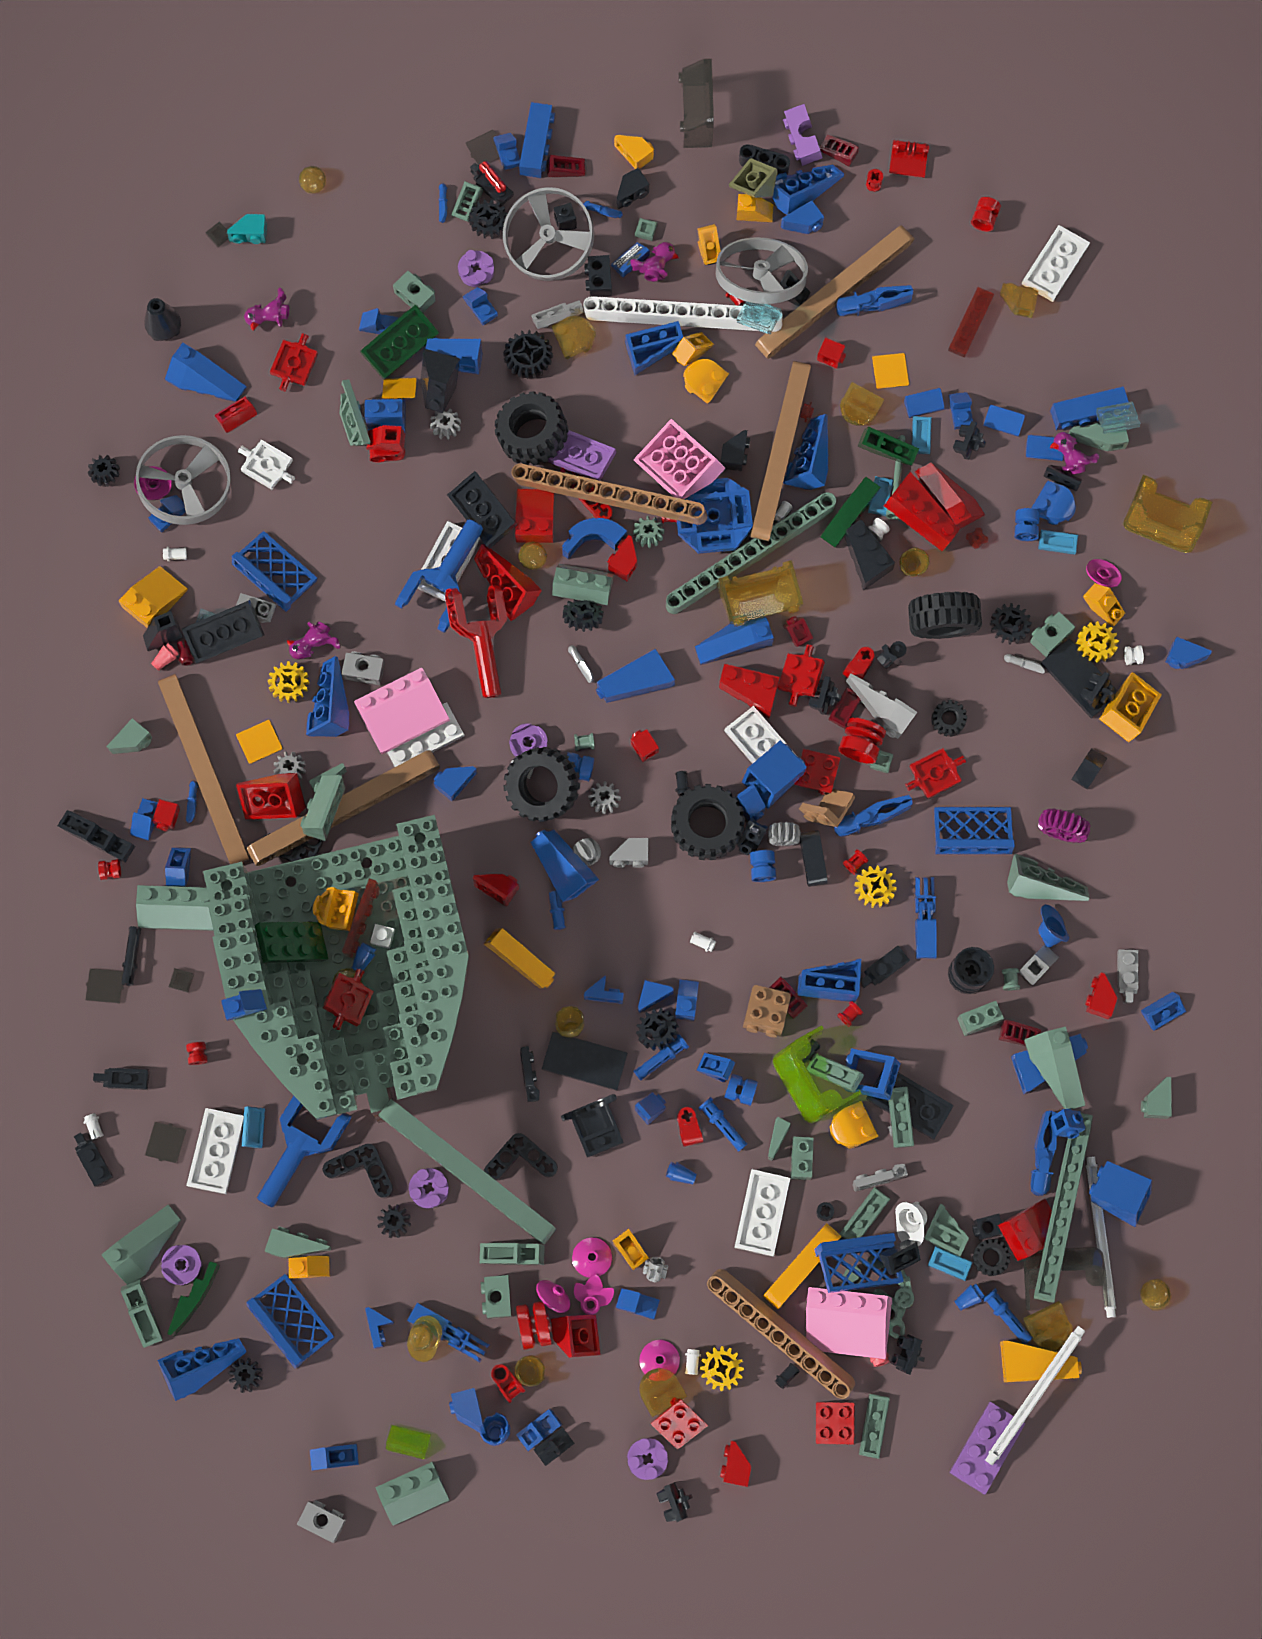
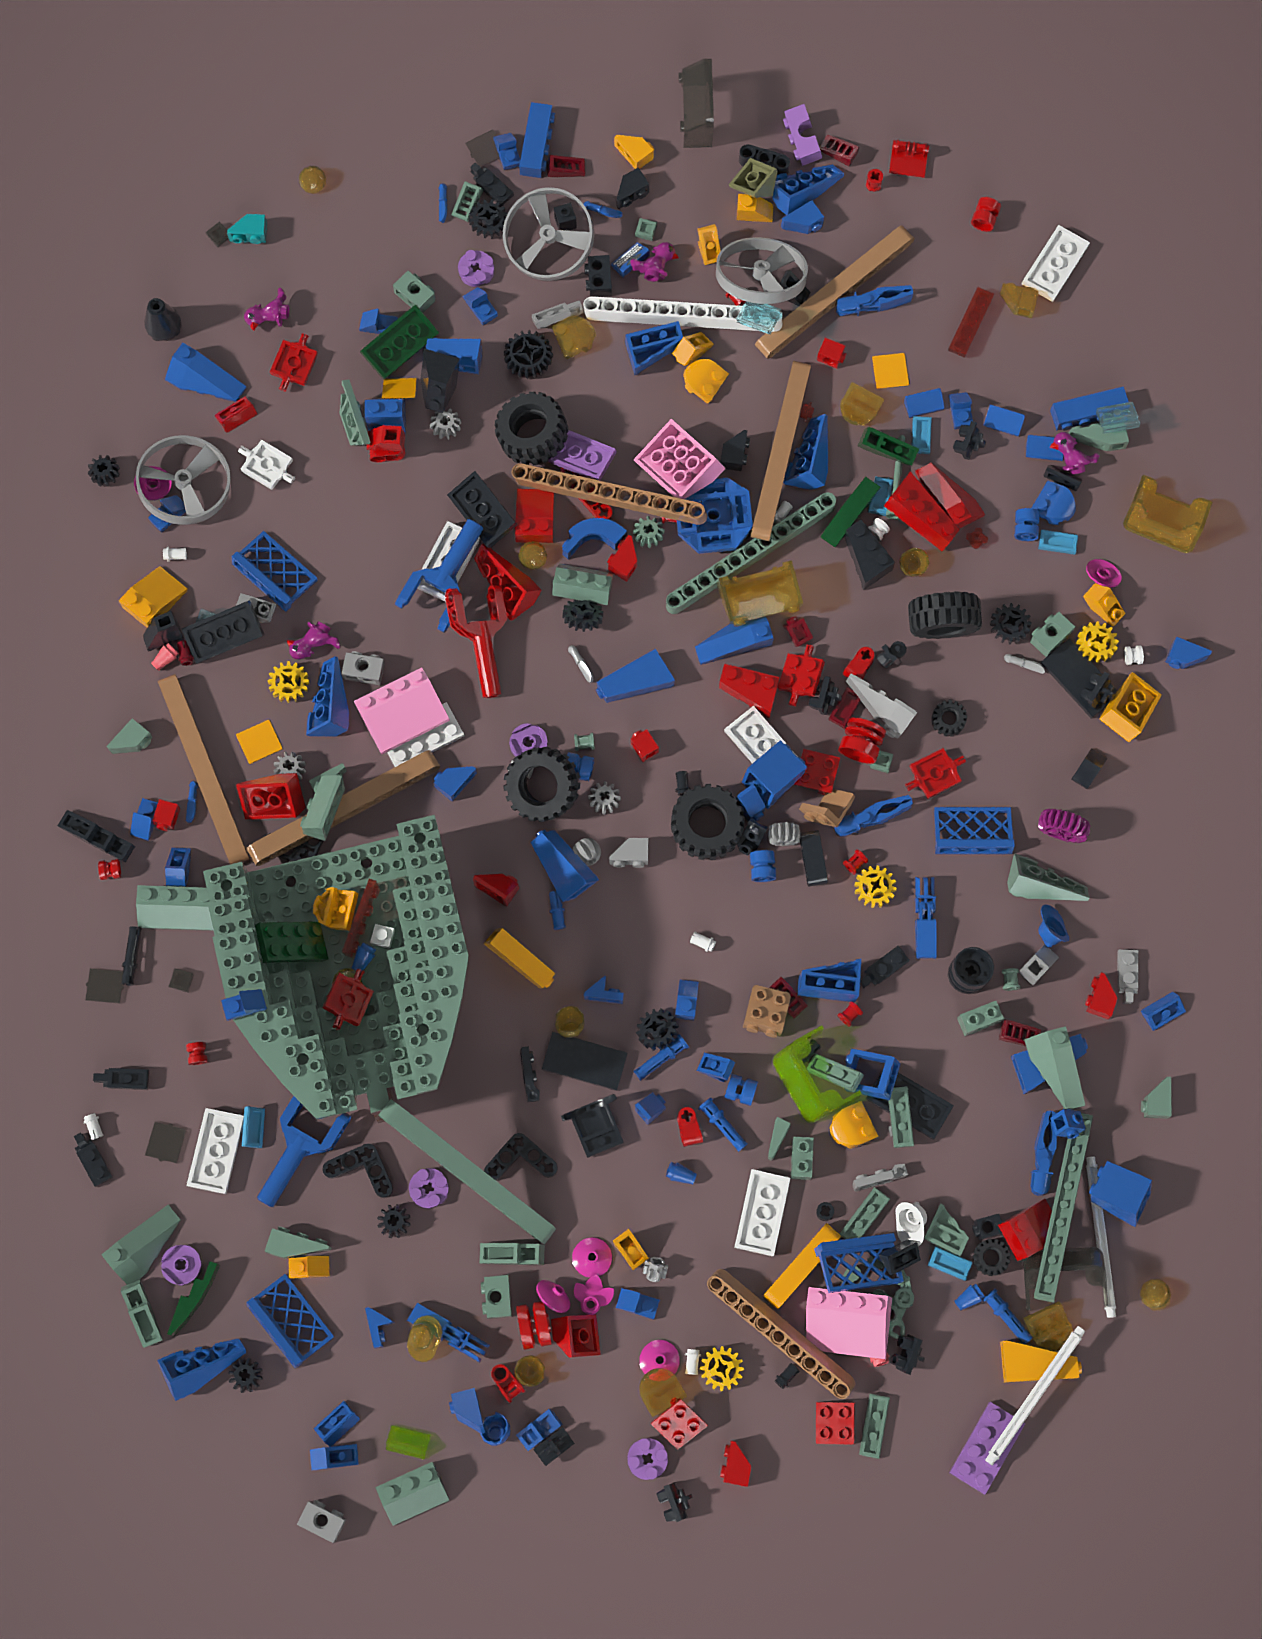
(336, 1424): none -> blue slope
(492, 176): red axle -> none
(652, 994): blue slope -> none

